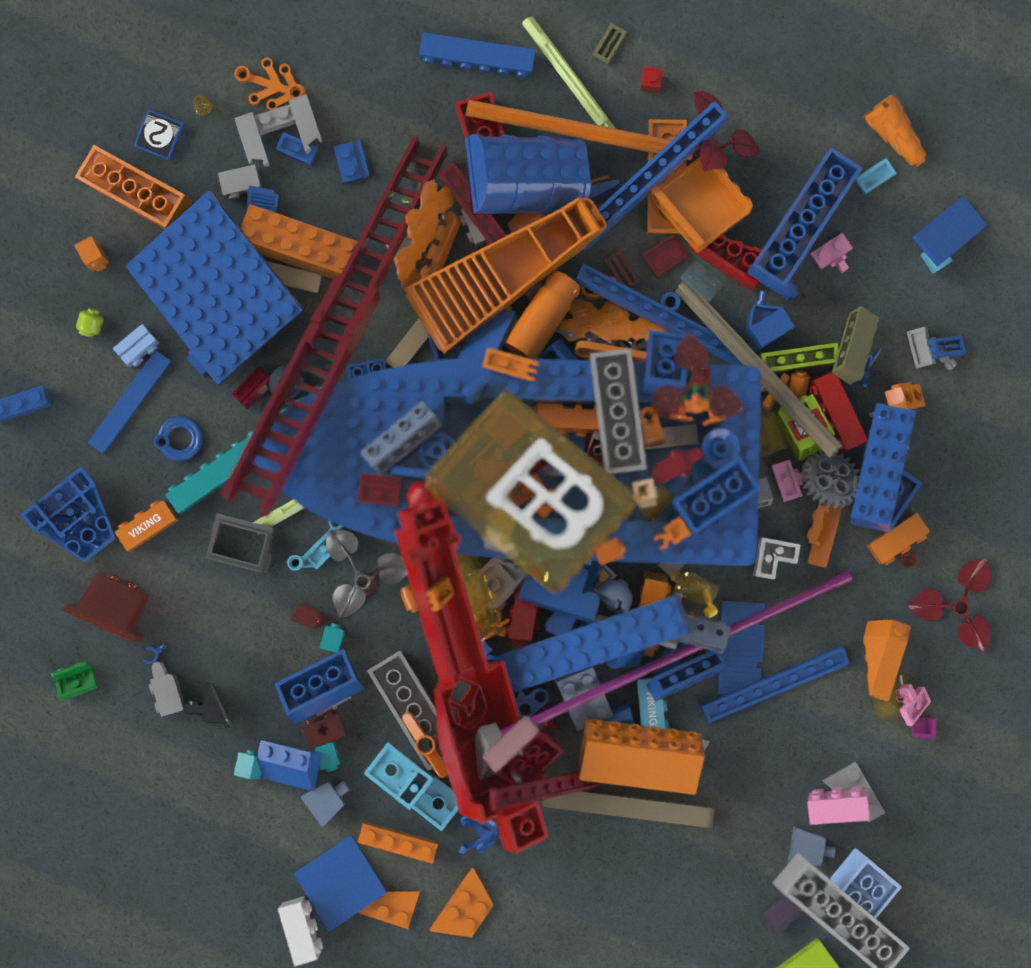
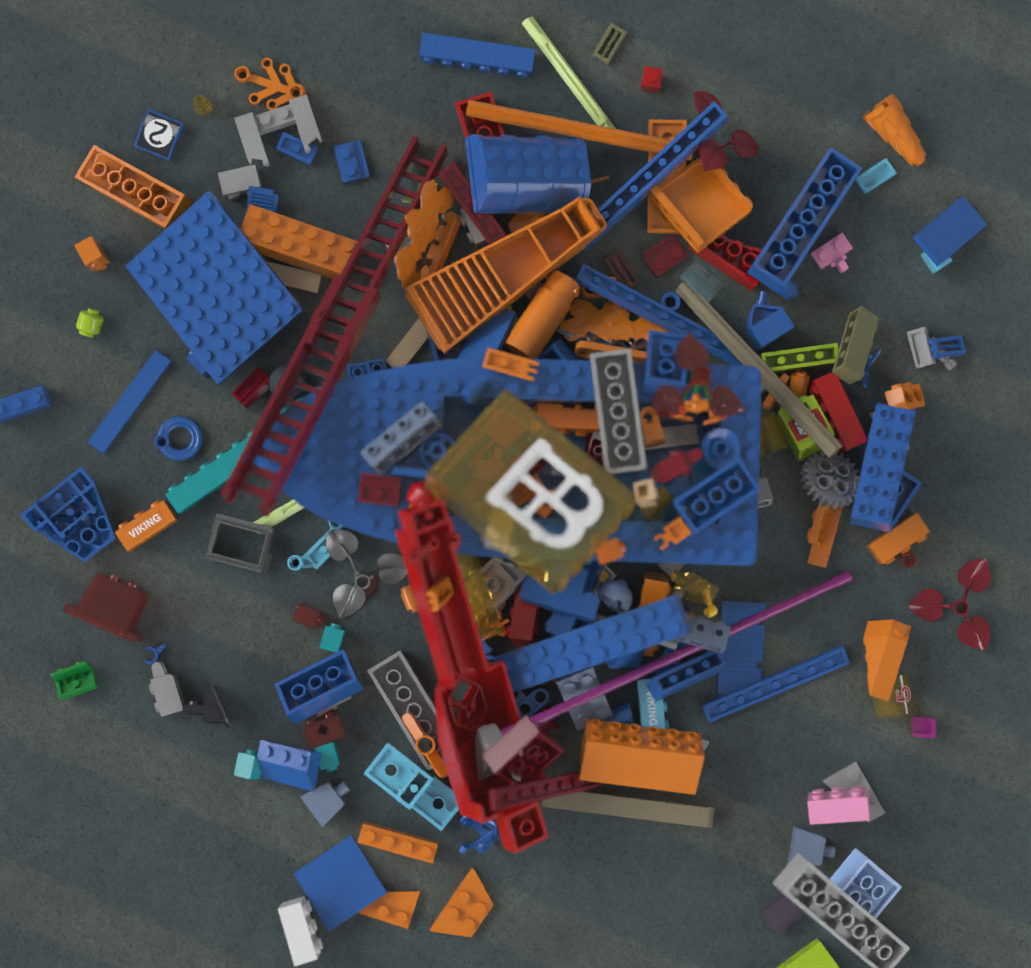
(136, 346): light blue brick -> none
(600, 189): blue slope -> none
(771, 552): white brick -> none
(787, 480): bright pink hinge -> none
(915, 702): bright pink hinge -> none

